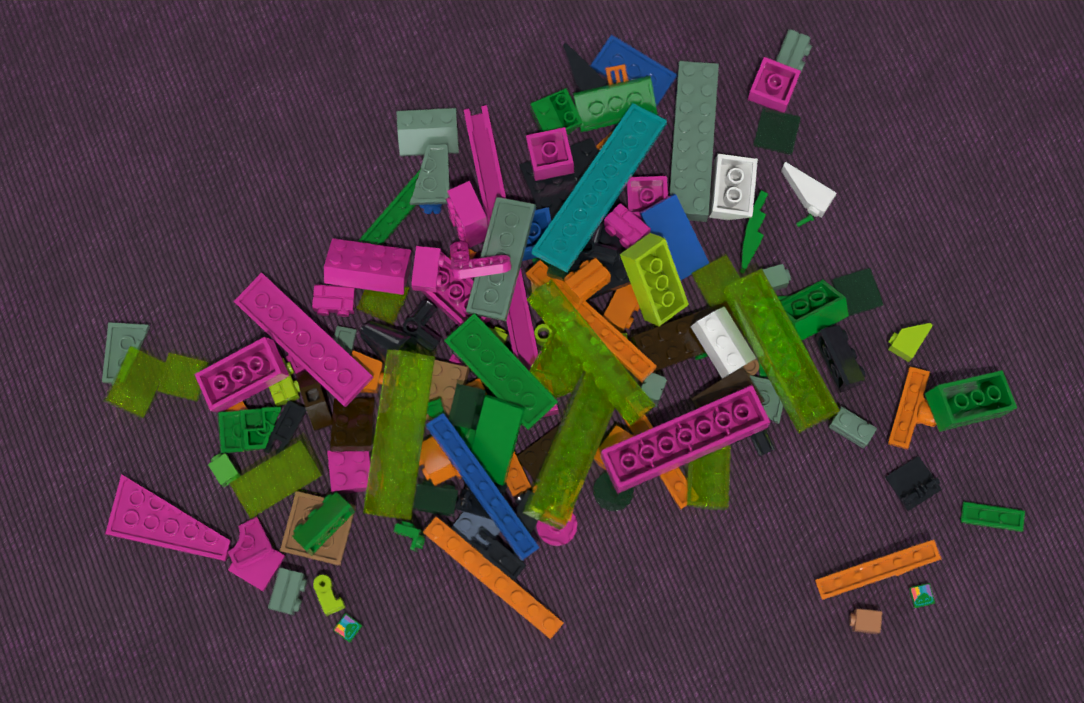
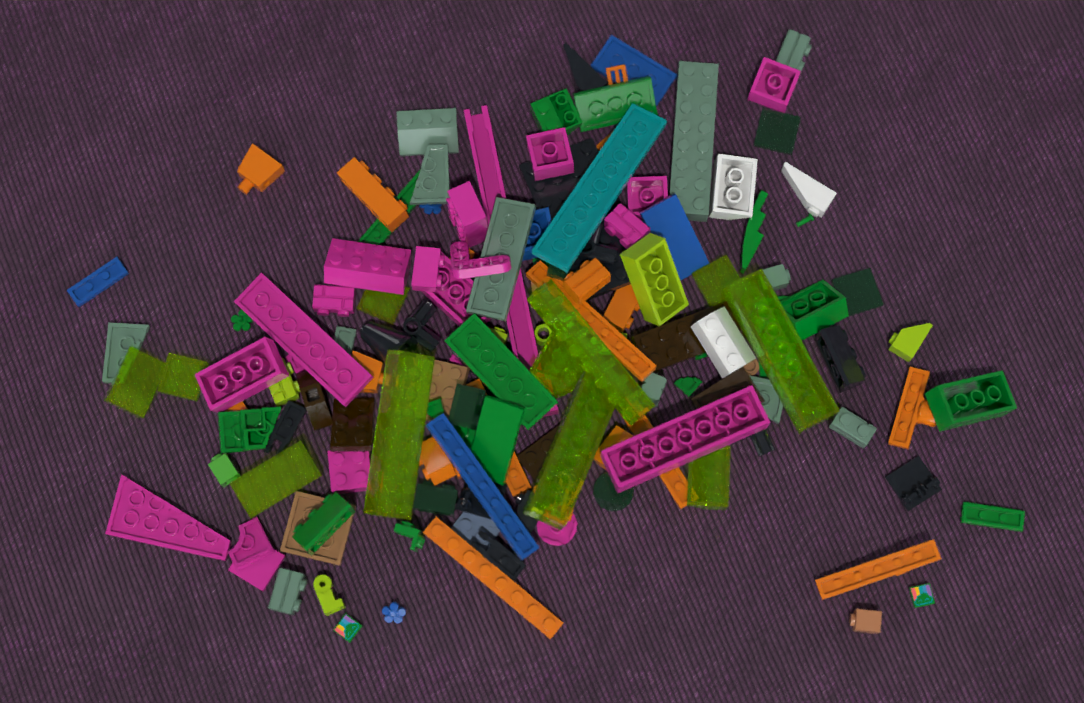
(97, 282): none -> blue tile
(241, 321): none -> green plant
(258, 170): none -> orange torso
(373, 194): none -> orange brick
(393, 612): none -> blue plant
(688, 385): none -> green tile

